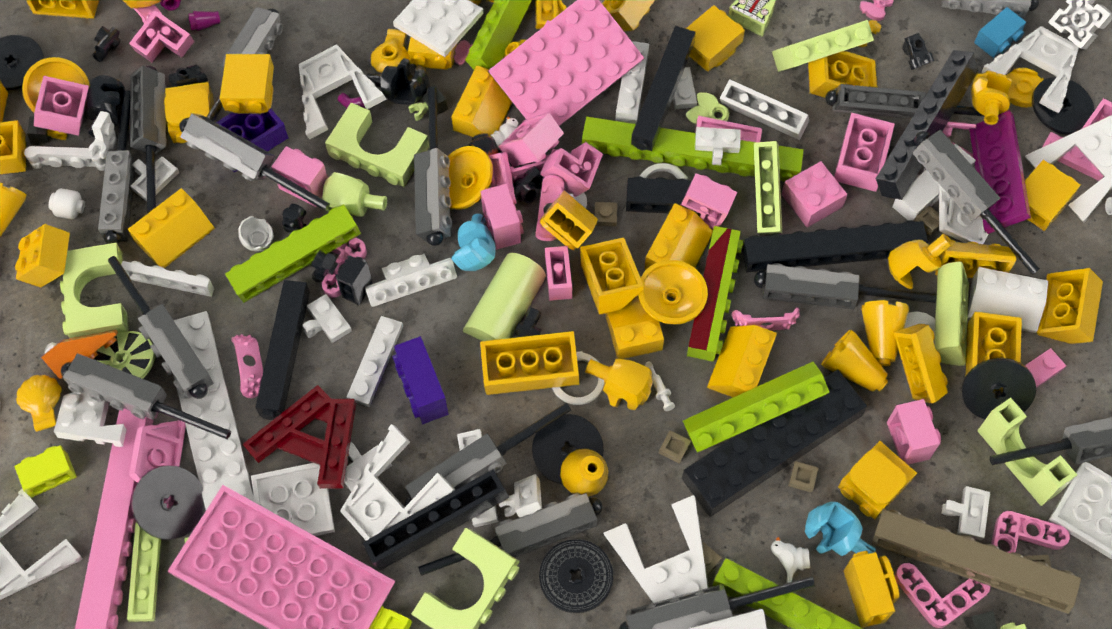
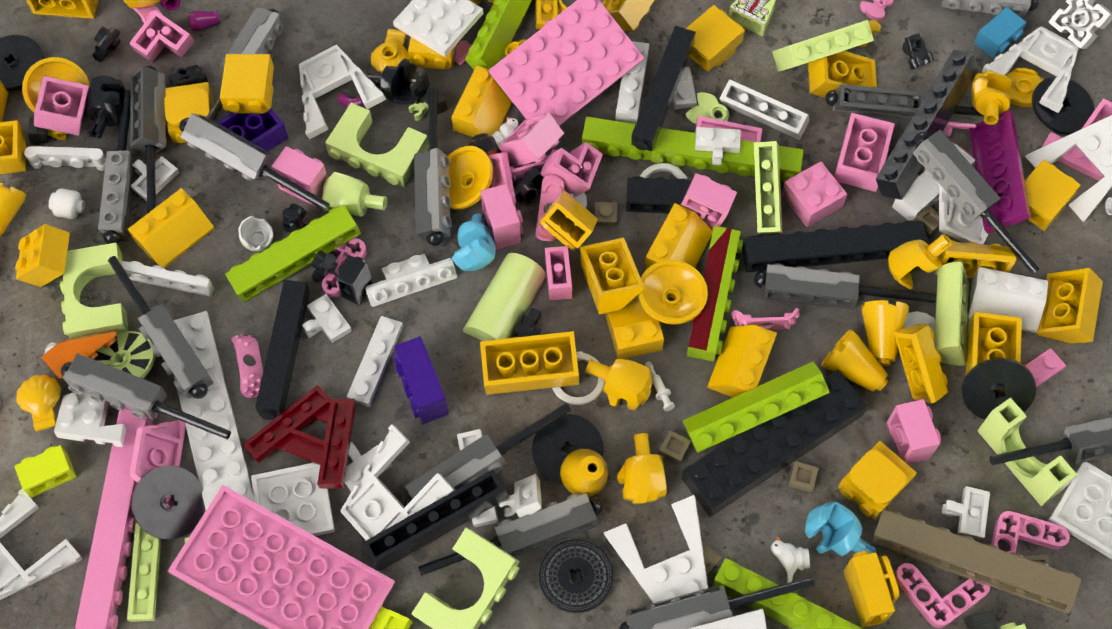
(104, 135): white plate -> none
(643, 474): none -> yellow piece

